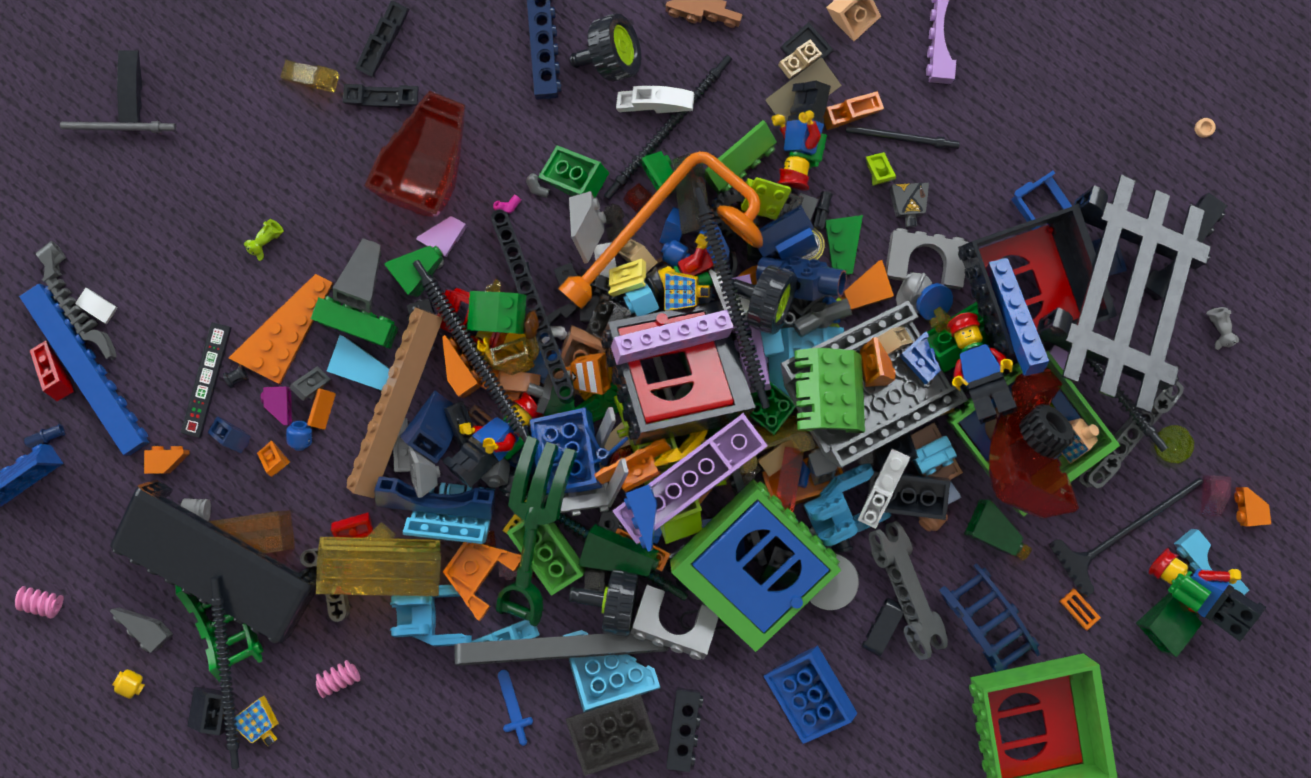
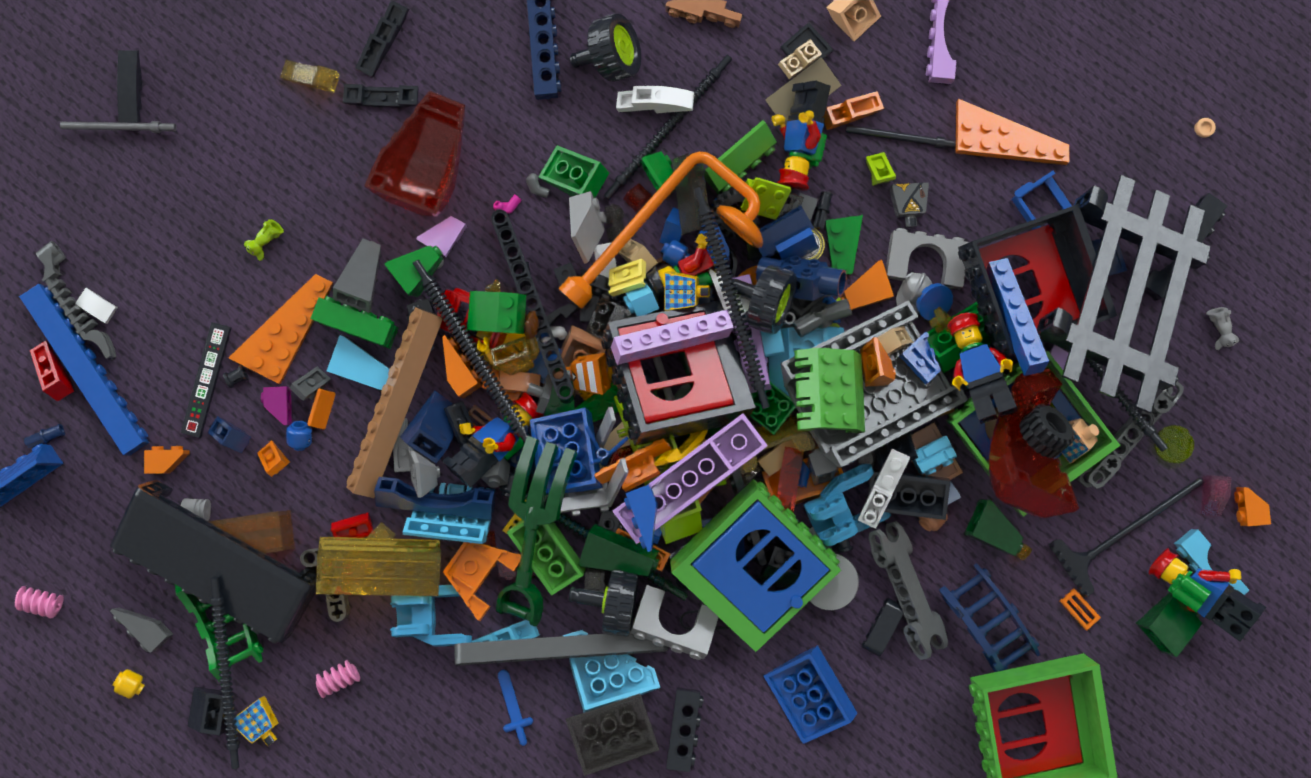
(995, 136): none -> wing

